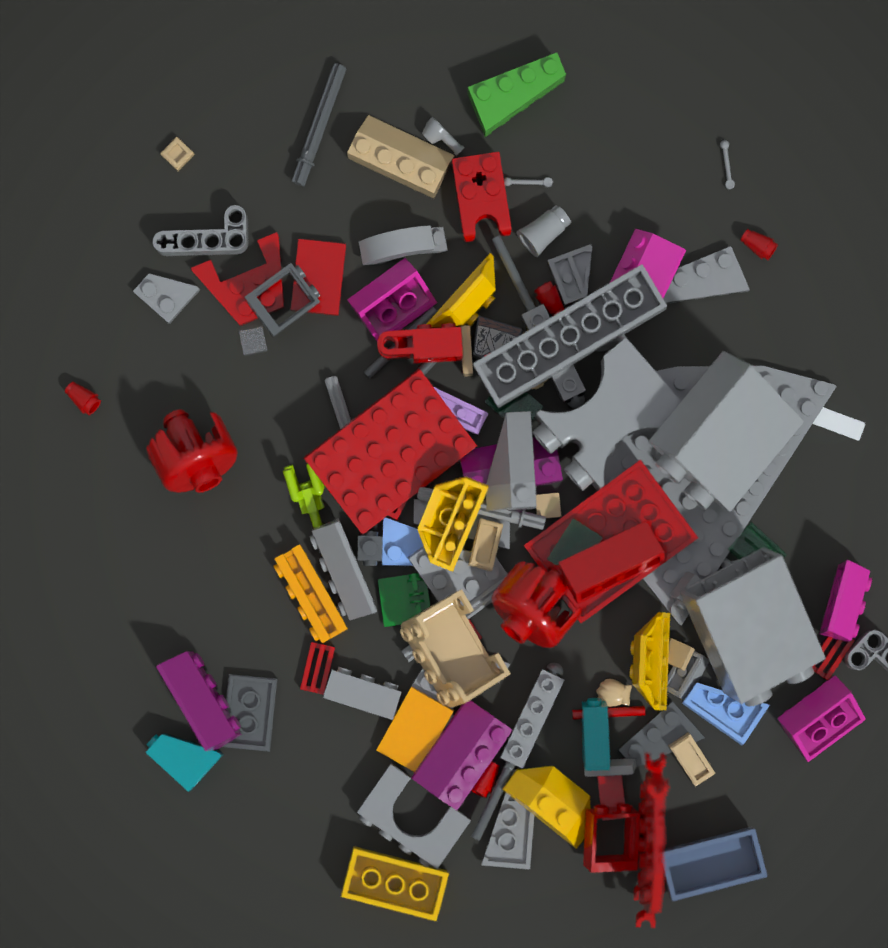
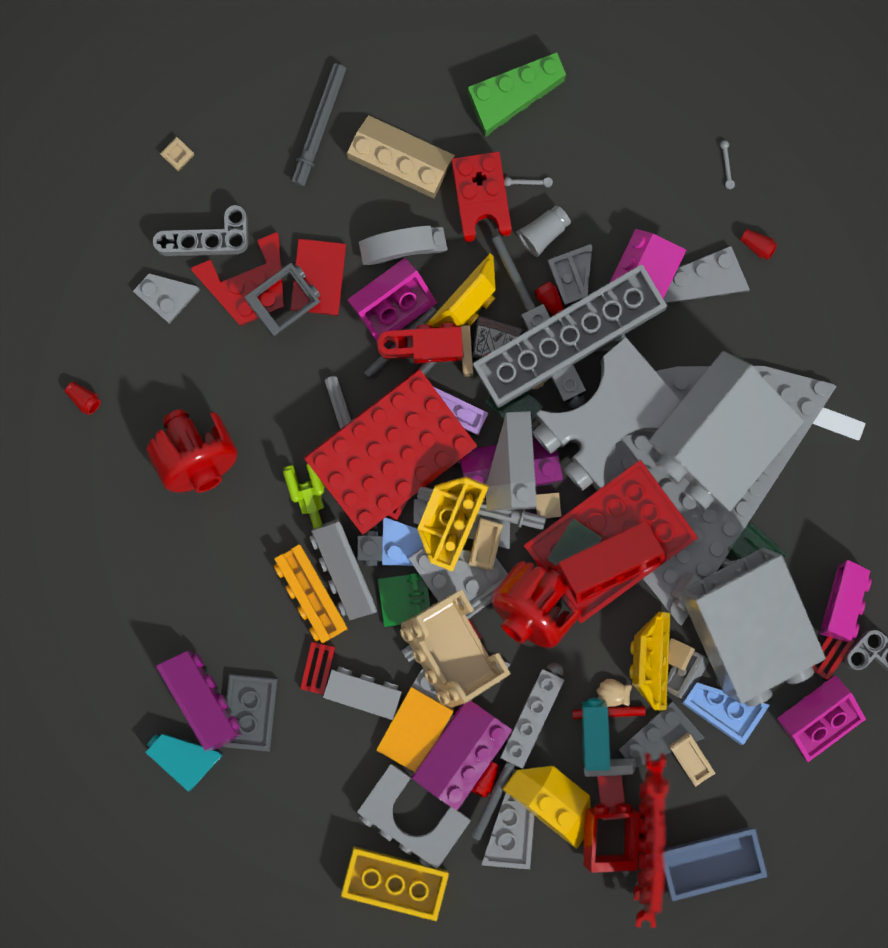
(253, 341): clear tile -> none
(435, 132): light grey bar -> none

